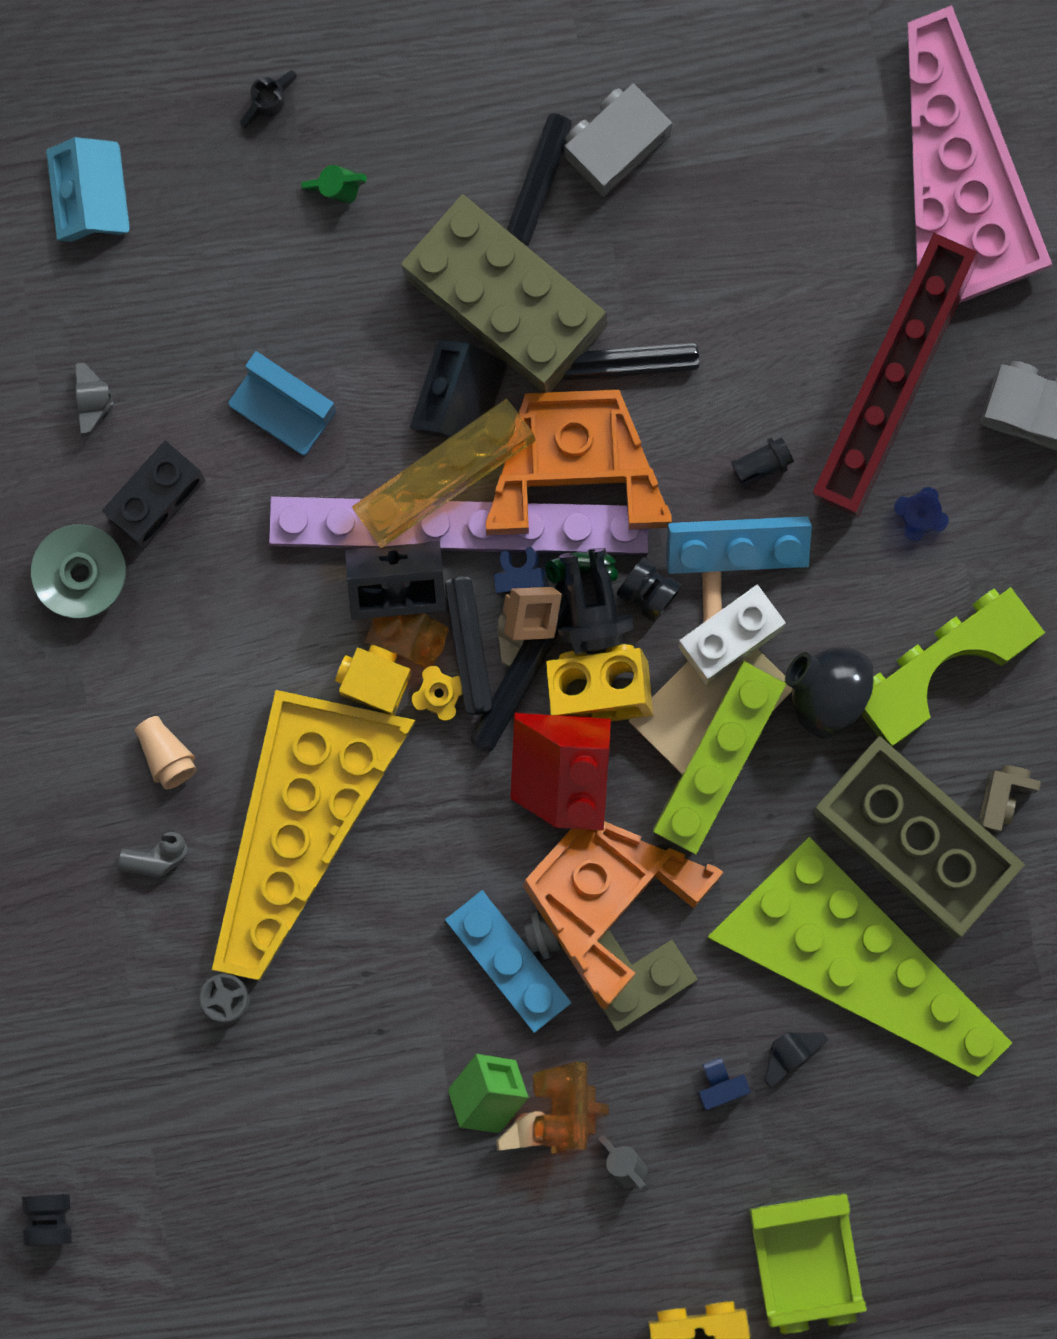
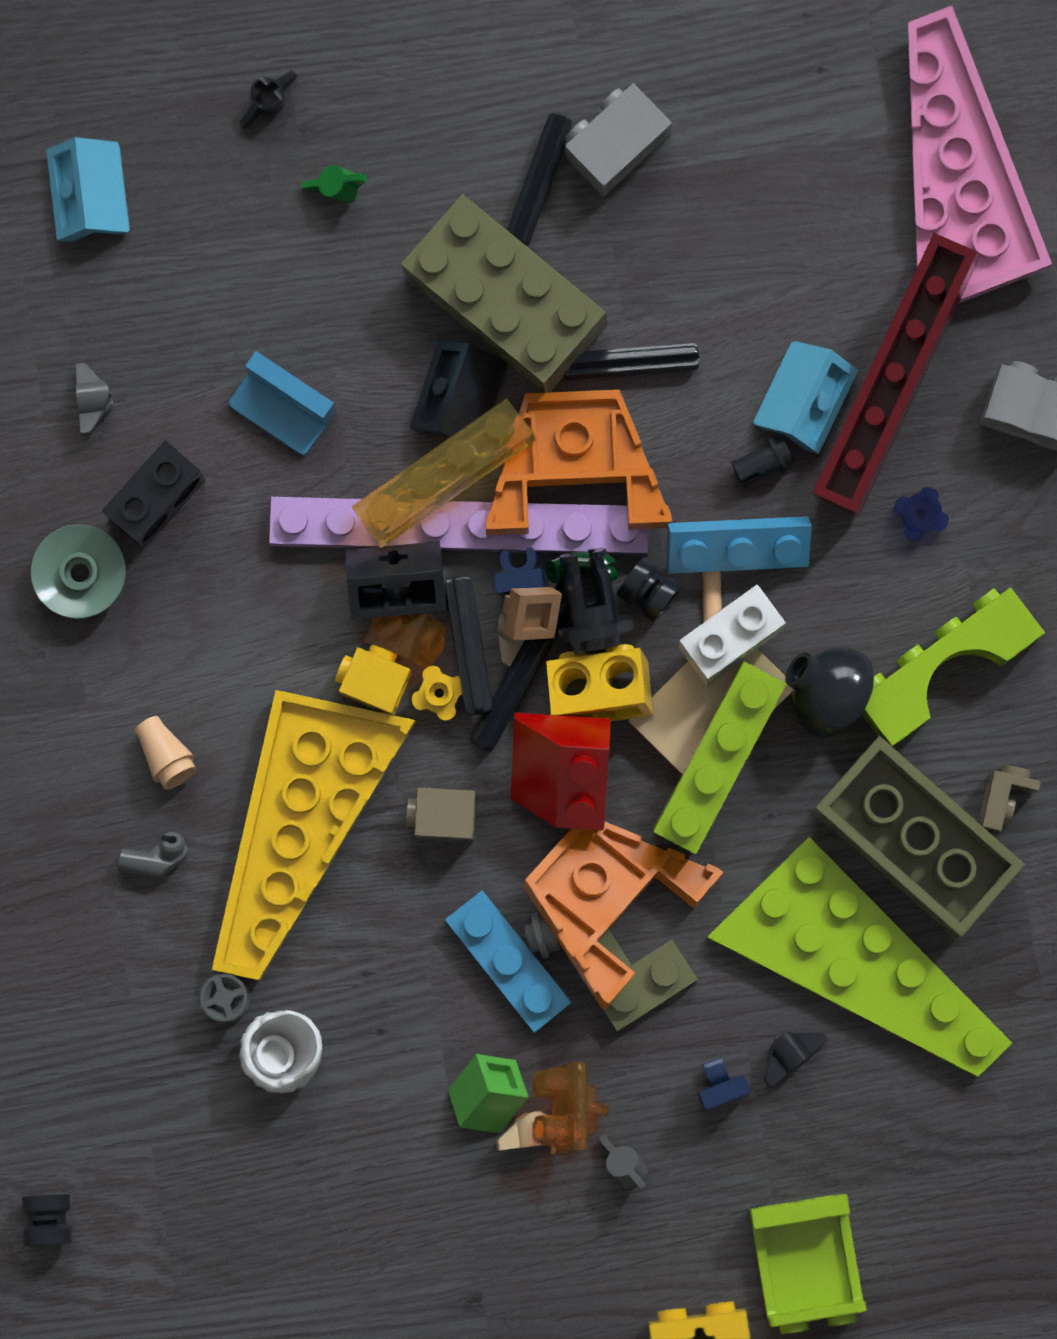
(281, 1051): none -> white hair
(442, 814): none -> dark tan brick
(806, 395): none -> medium azure panel

